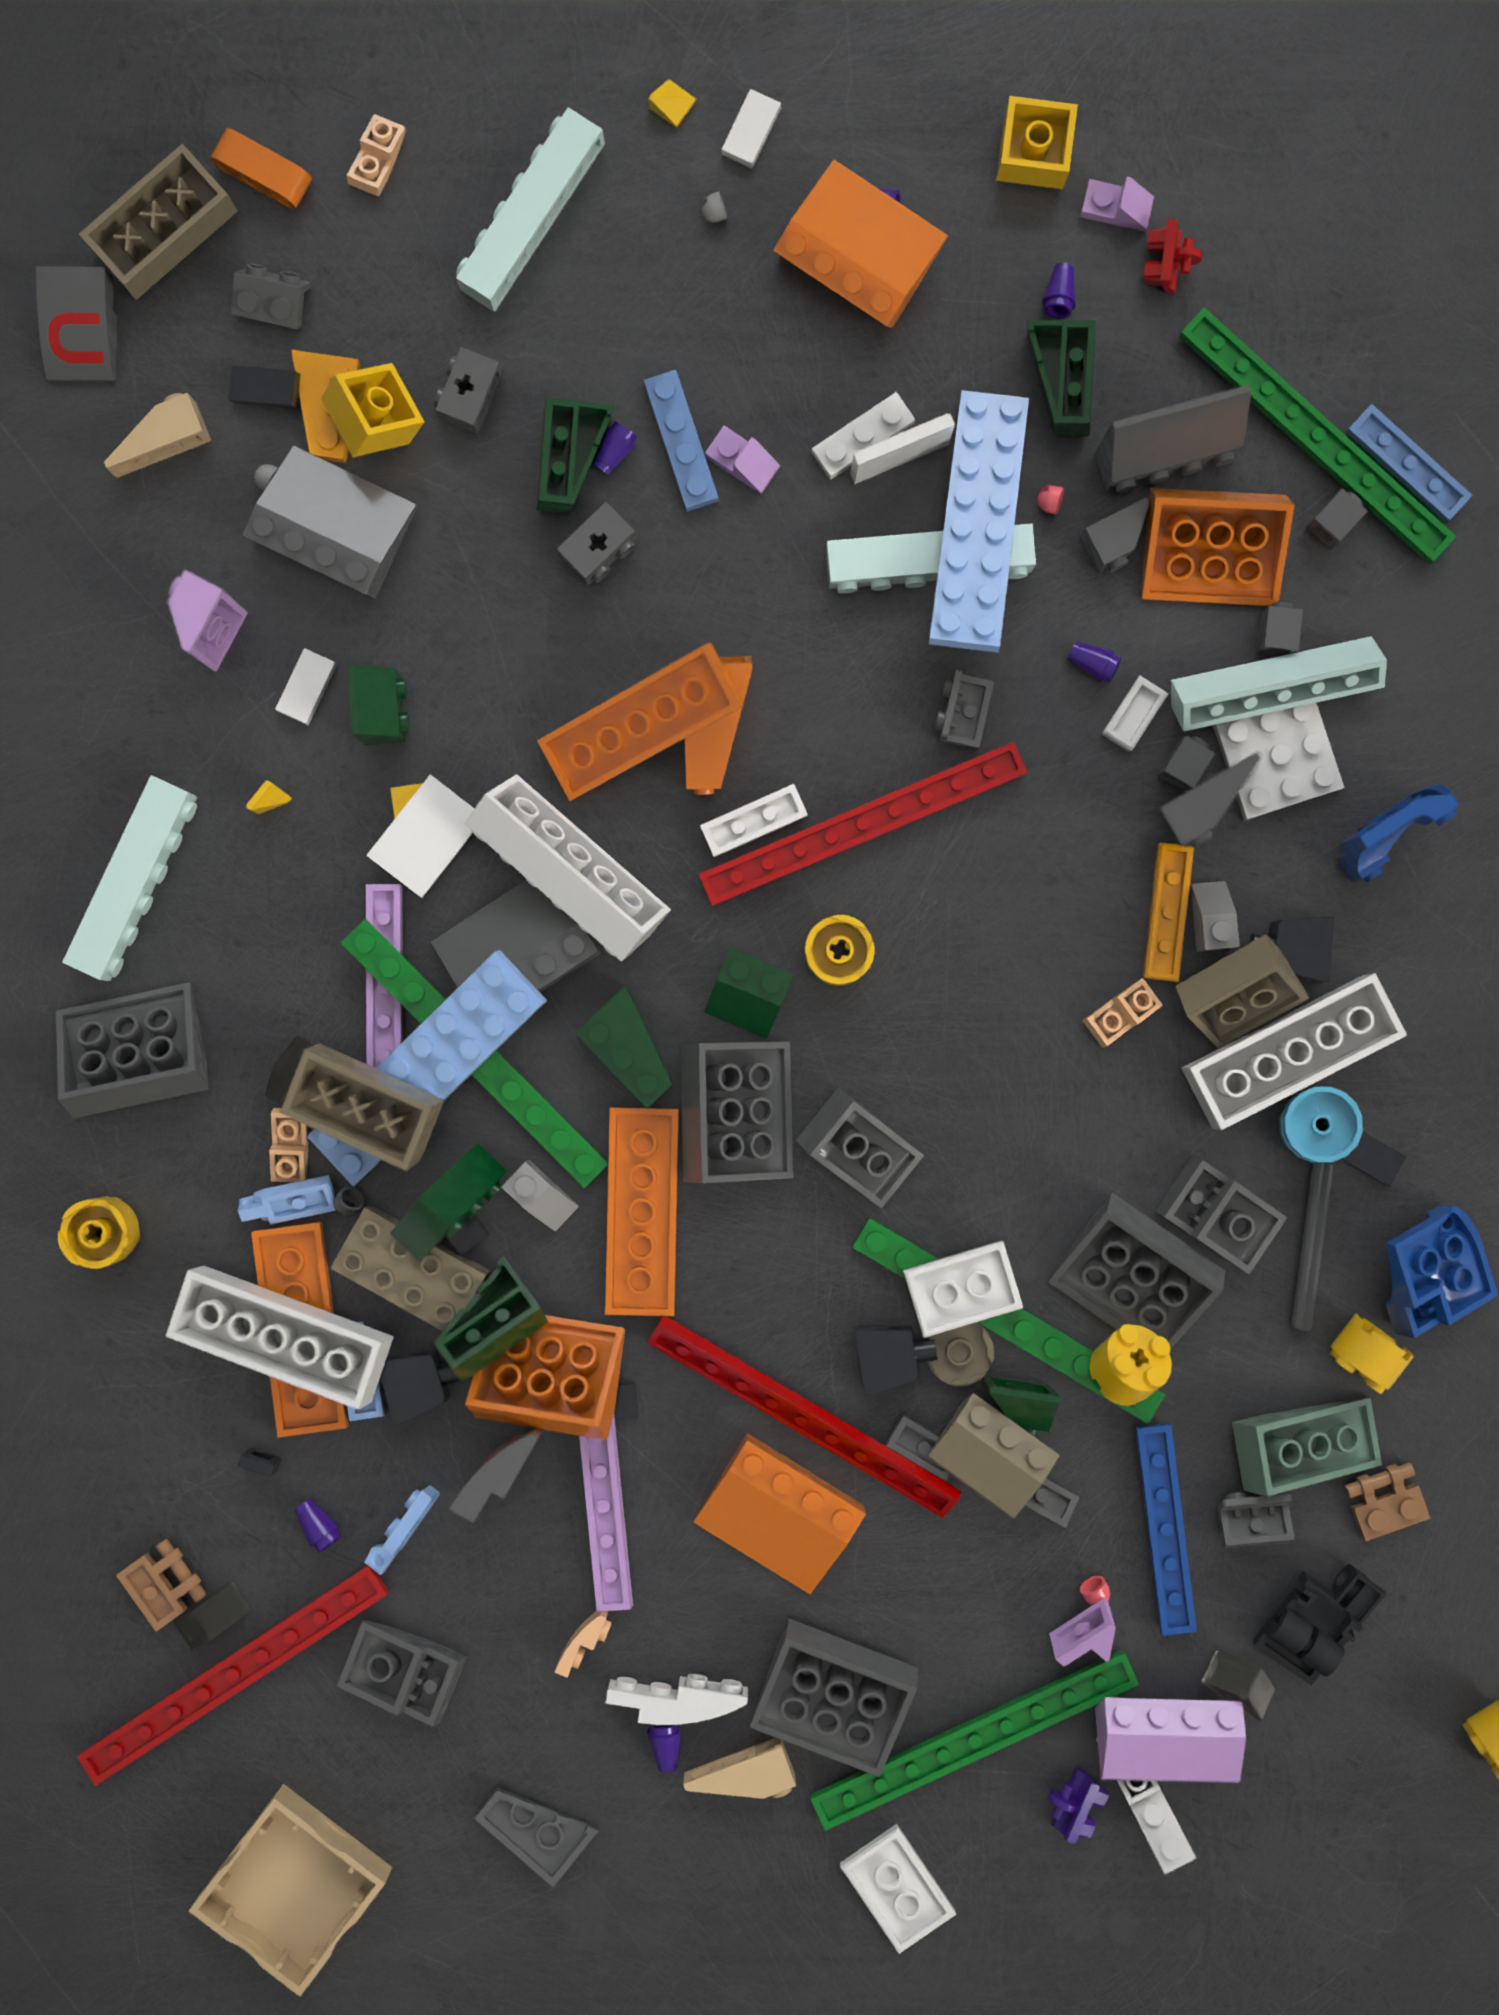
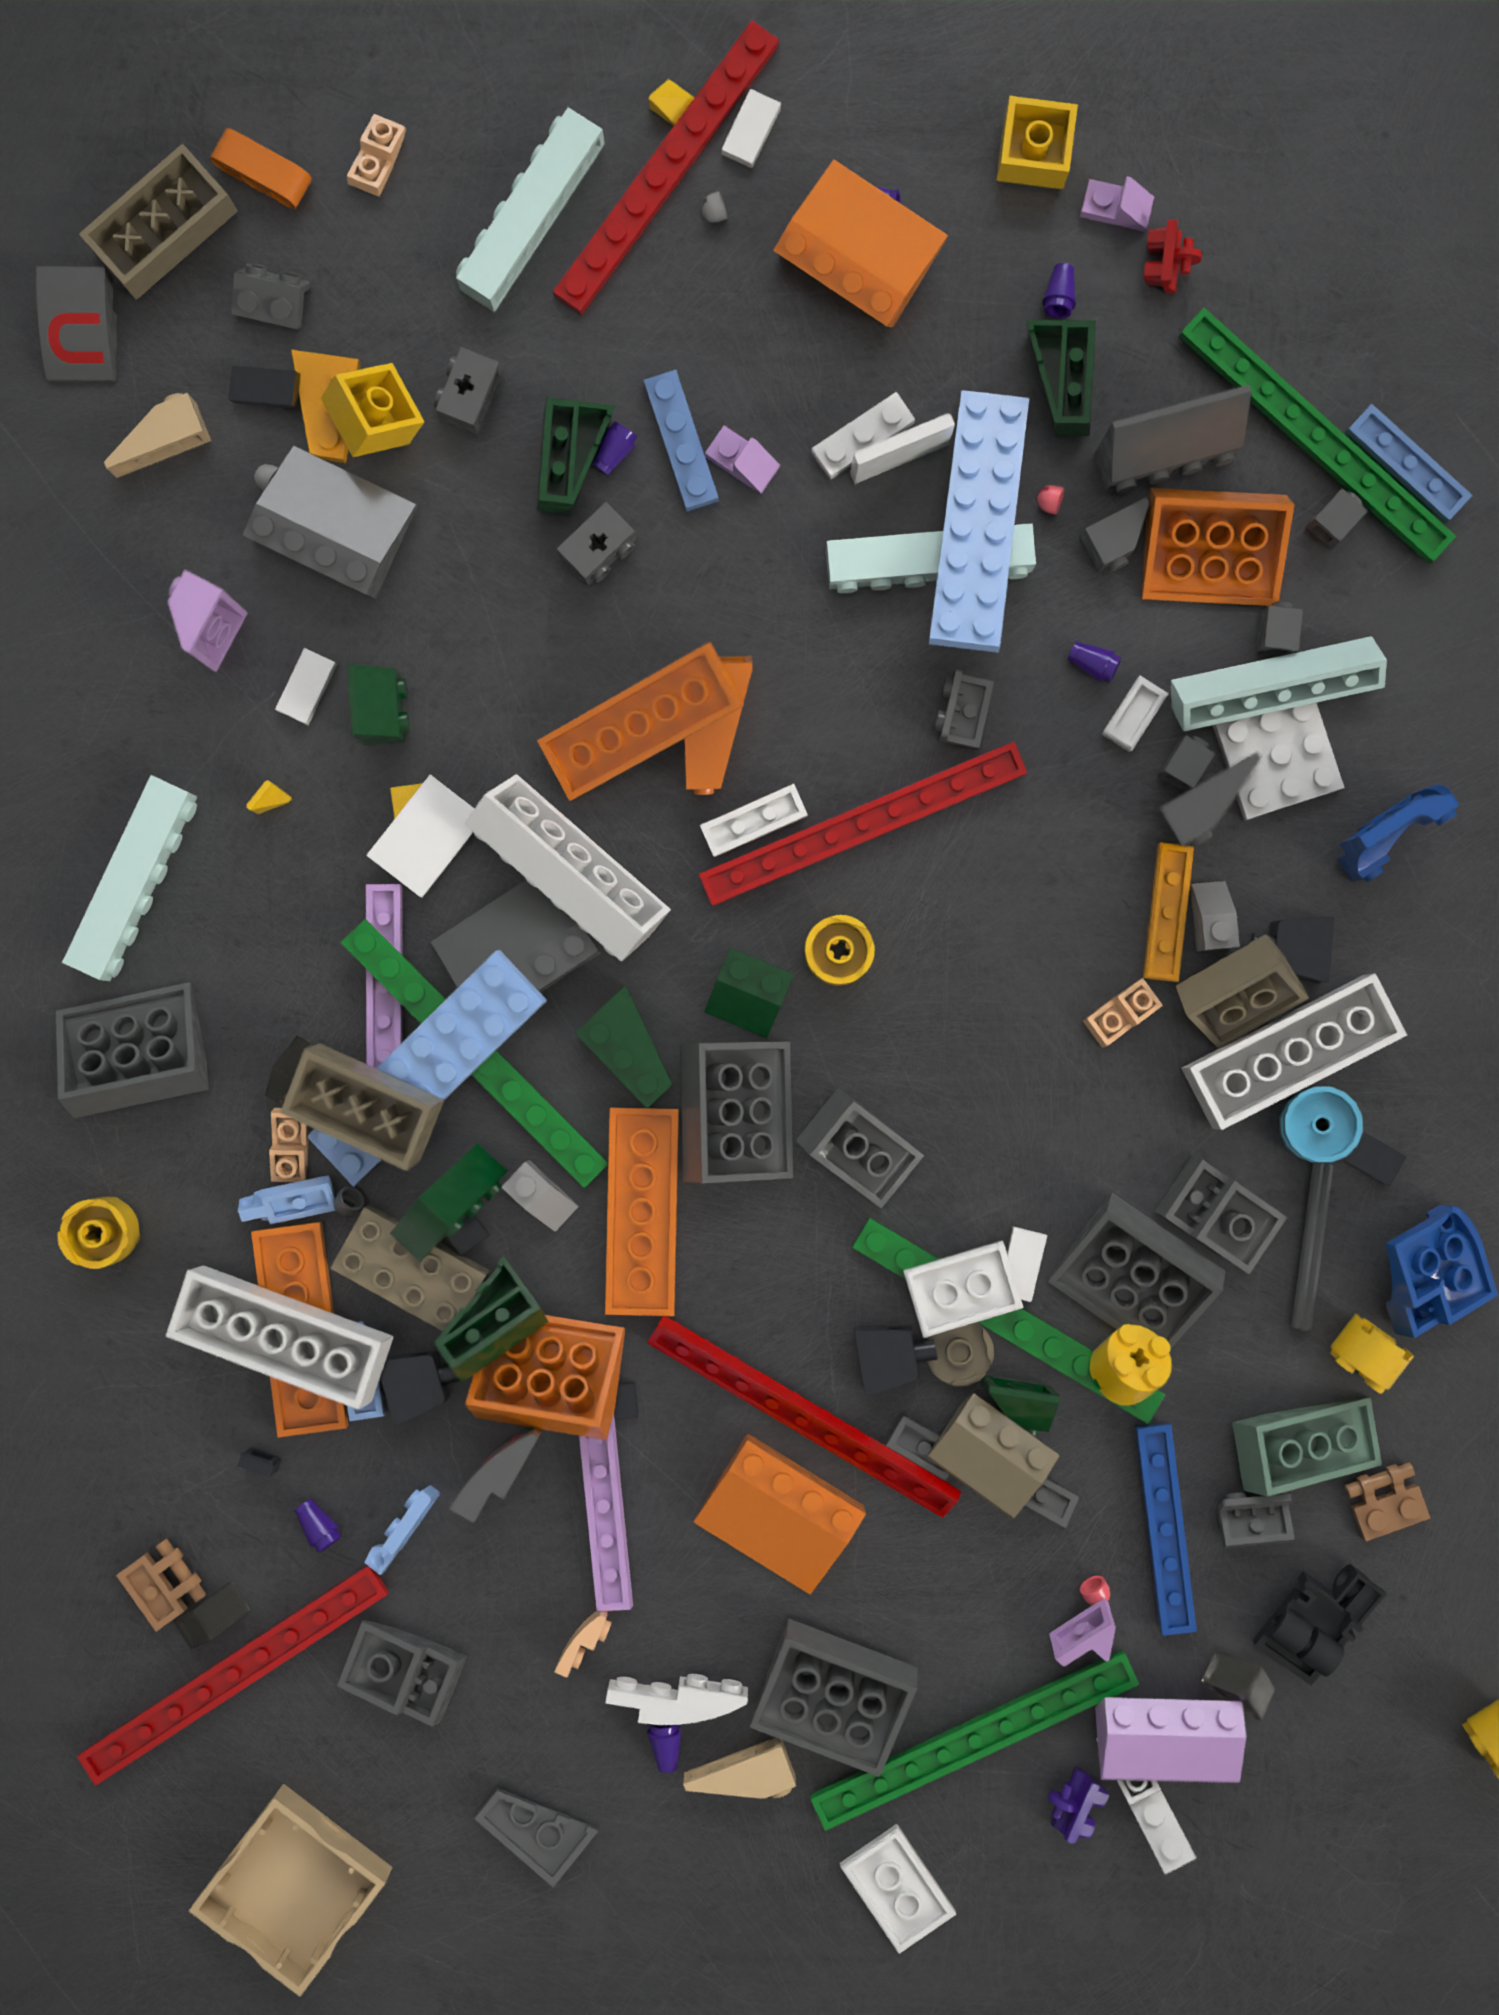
(666, 167): none -> red plate
(1025, 1256): none -> white tile

